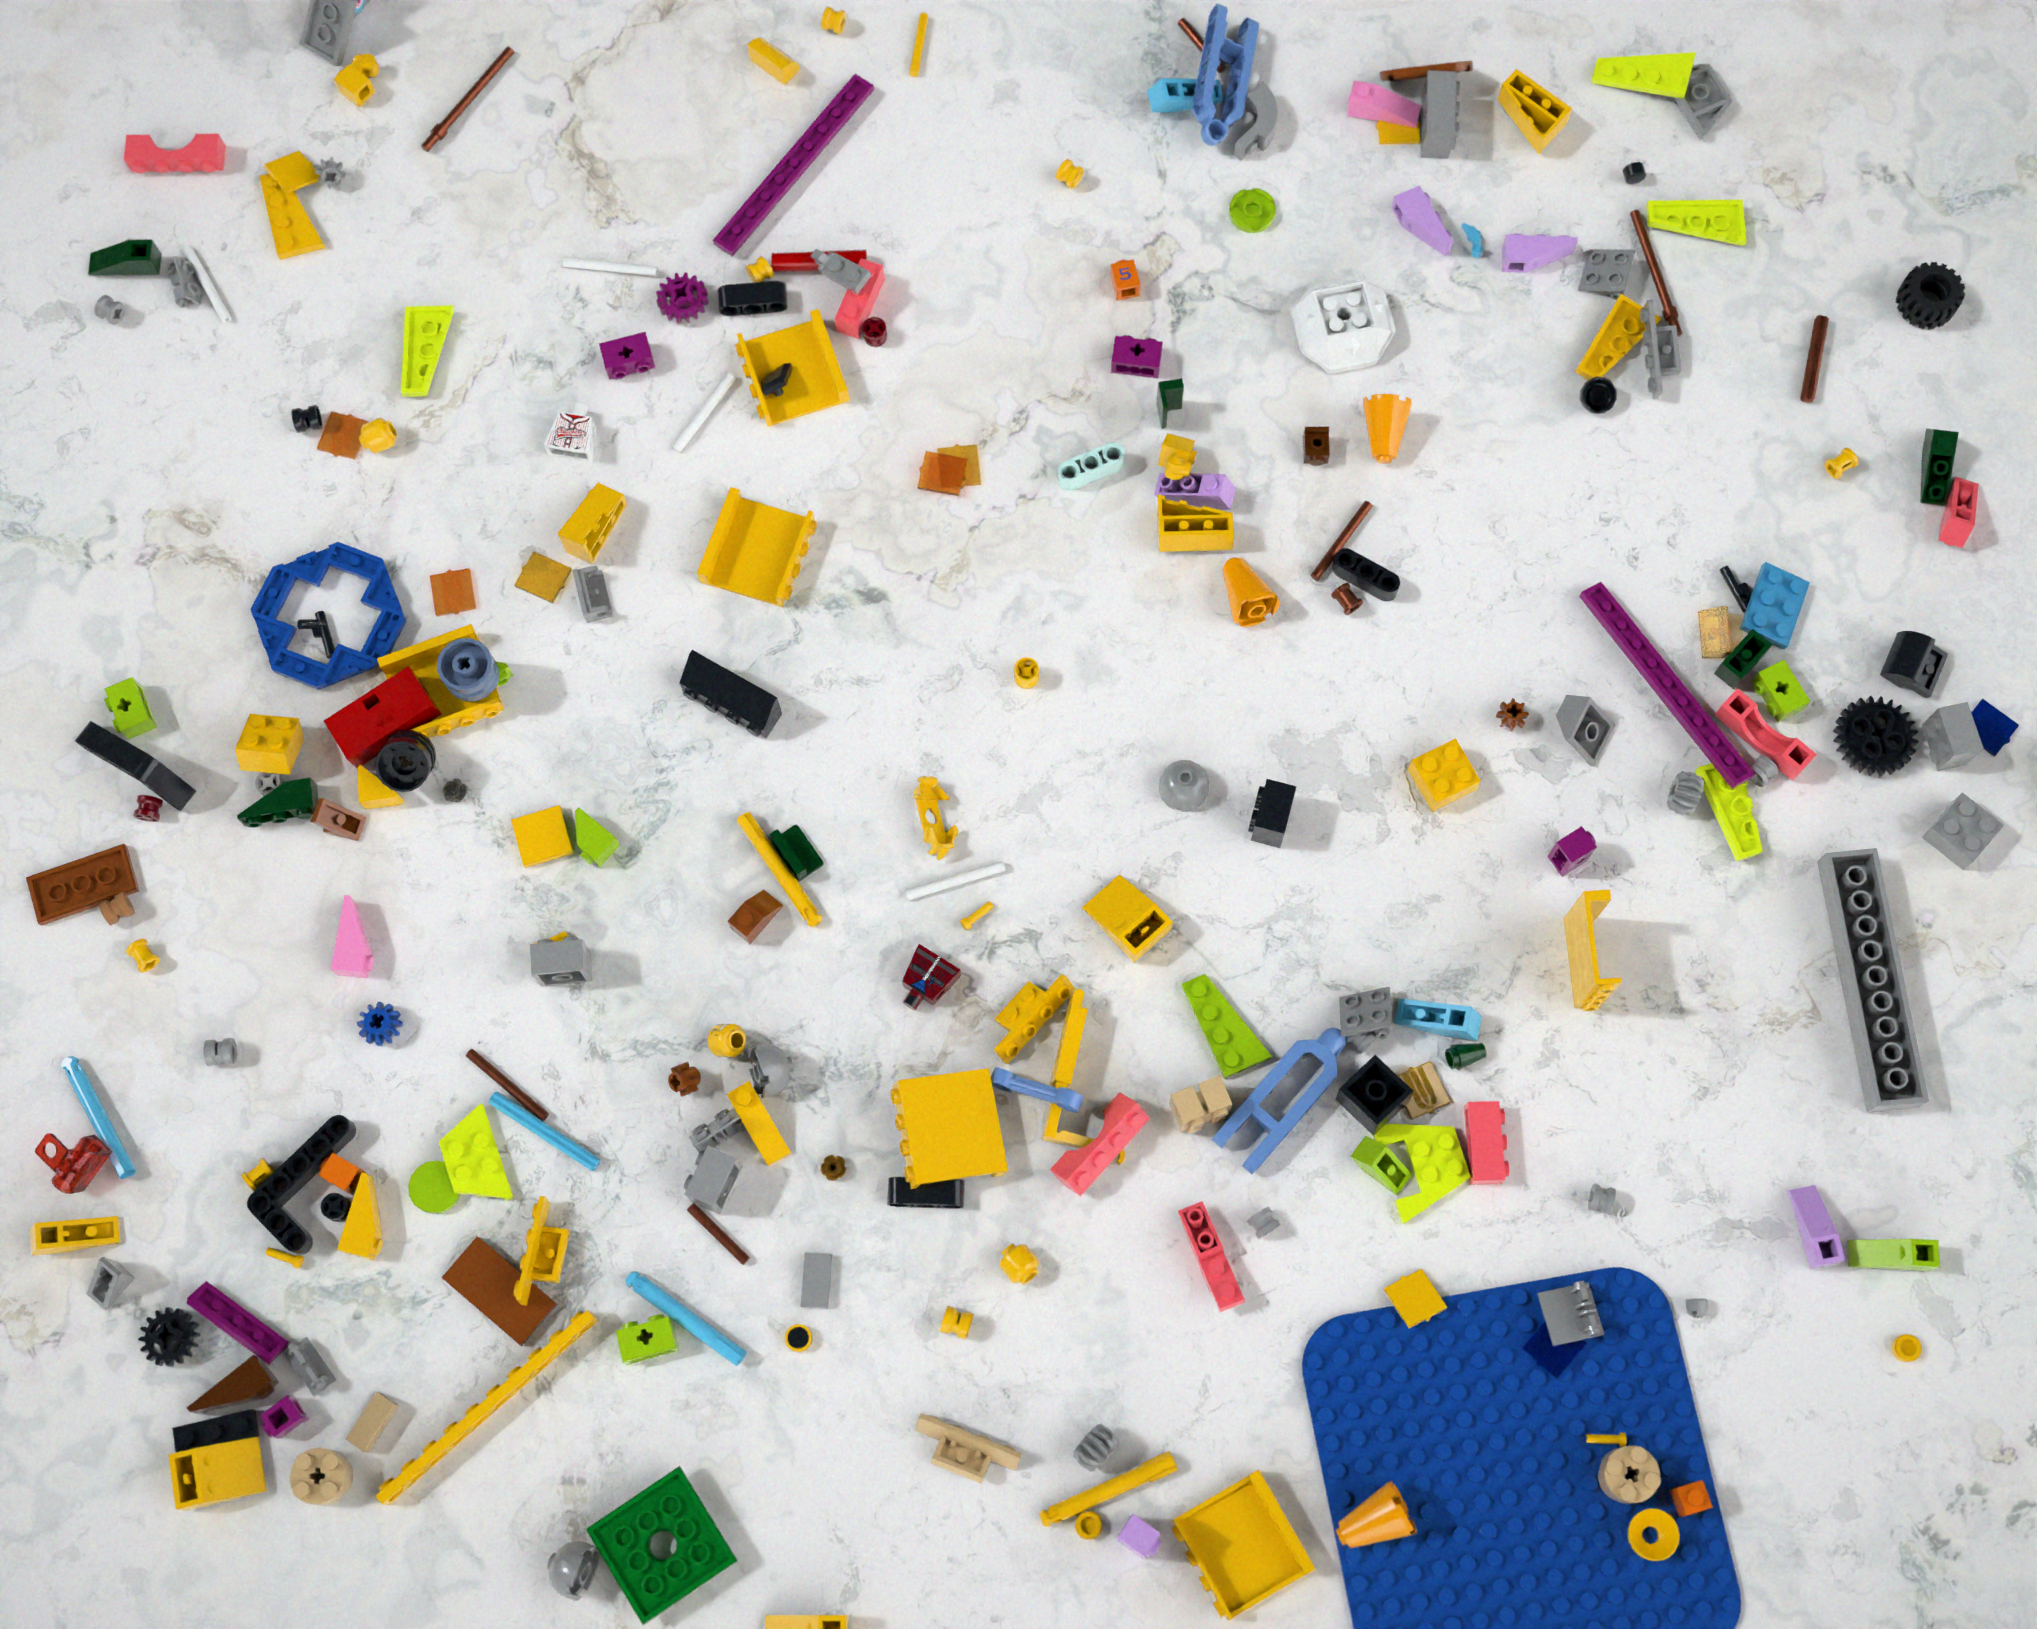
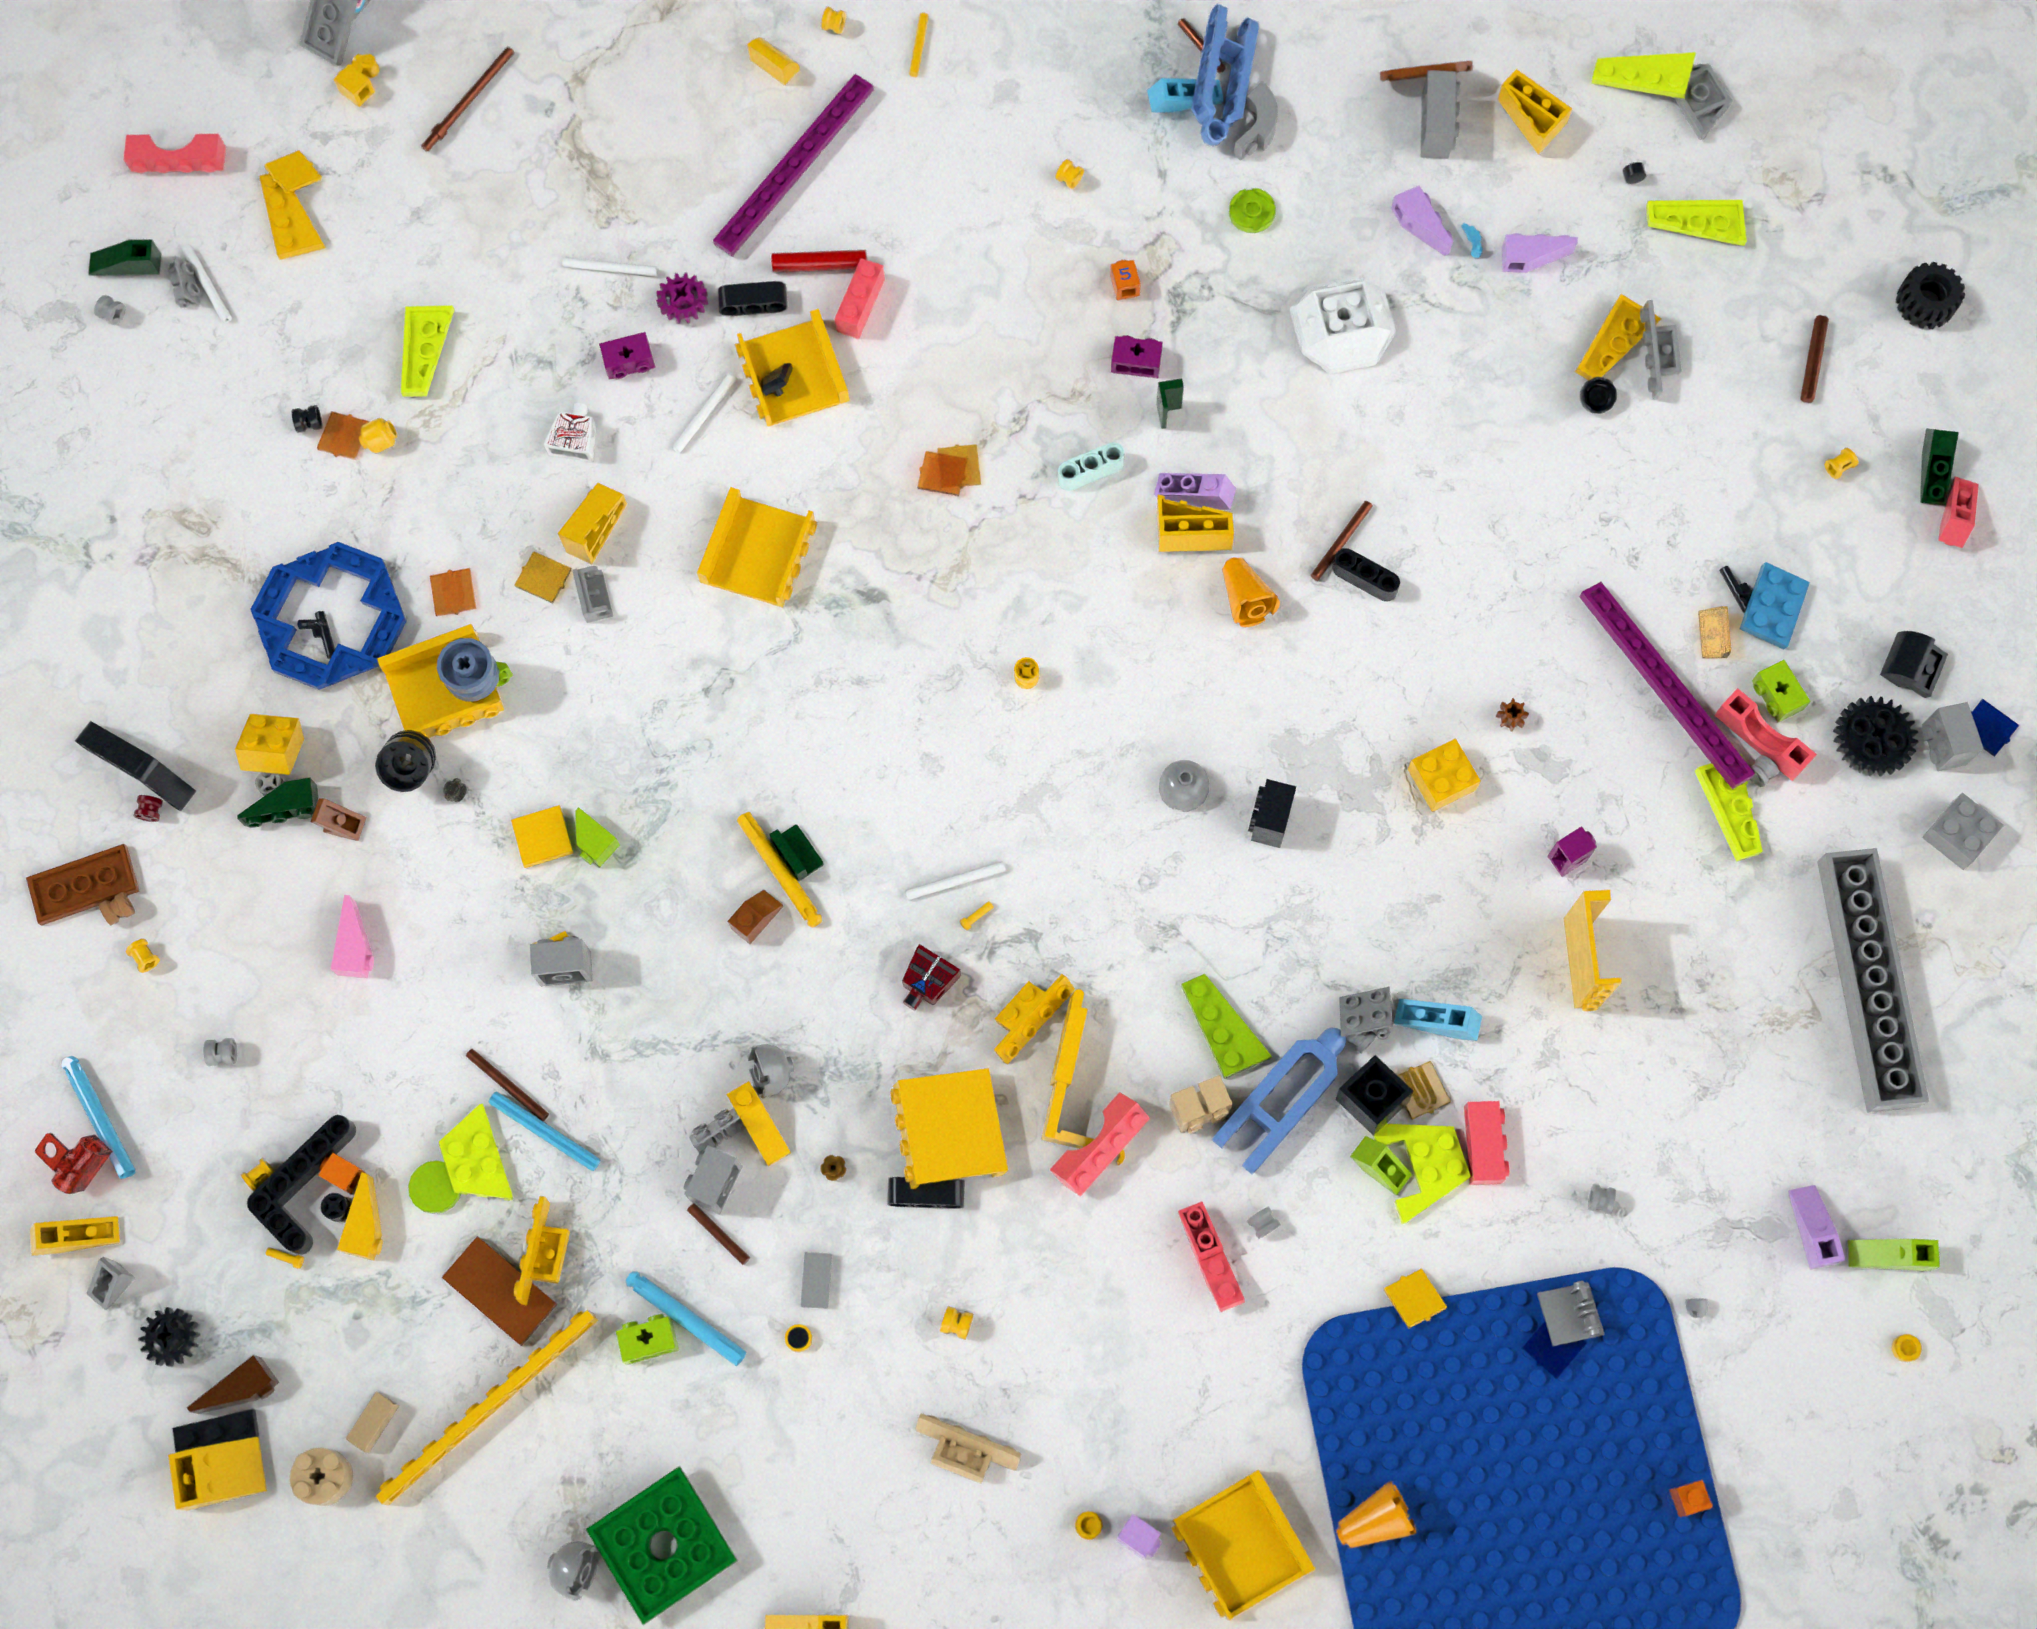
(129, 708): lime brick -> none
(237, 1322): magenta plate -> none
(272, 1417): magenta brick -> none
(310, 1366): light grey hinge -> none
(328, 178): light grey gear -> none
(370, 1023): blue gear -> none
(373, 718): red brick -> none
(373, 792): yellow slope -> none
(684, 1079): dark orange gear -> none
(726, 1040): yellow head -> none
(730, 695): black slope -> none
(760, 270): yellow wheel -> none
(841, 270): light grey hinge -> none
(871, 326): dark red wheel -> none
(926, 798): yellow piece -> none
(1019, 1263): yellow head -> none
(1061, 1097): medium blue piece -> none
(1095, 1447): light grey gear -> none
(1128, 917): yellow slope -> none
(1148, 1472): yellow piece -> none
(1177, 456): yellow brick -> none
(1311, 439): reddish brown brick -> none
(1346, 598): copper bush -> none
(1377, 103): bright pink slope -> none
(1386, 423): light orange cone -> none
(1397, 134): yellow piece -> none
(1463, 1055): dark green cone -> none
(1584, 726): light grey slope -> none
(1606, 271): light grey hinge -> none
(1607, 1439): yellow piece -> none
(1642, 1483): tan brick -> none
(1667, 1534): yellow piece -> none
(1670, 312): copper bar -> none
(1685, 793): light grey gear -> none
(1743, 659): dark green brick -> none

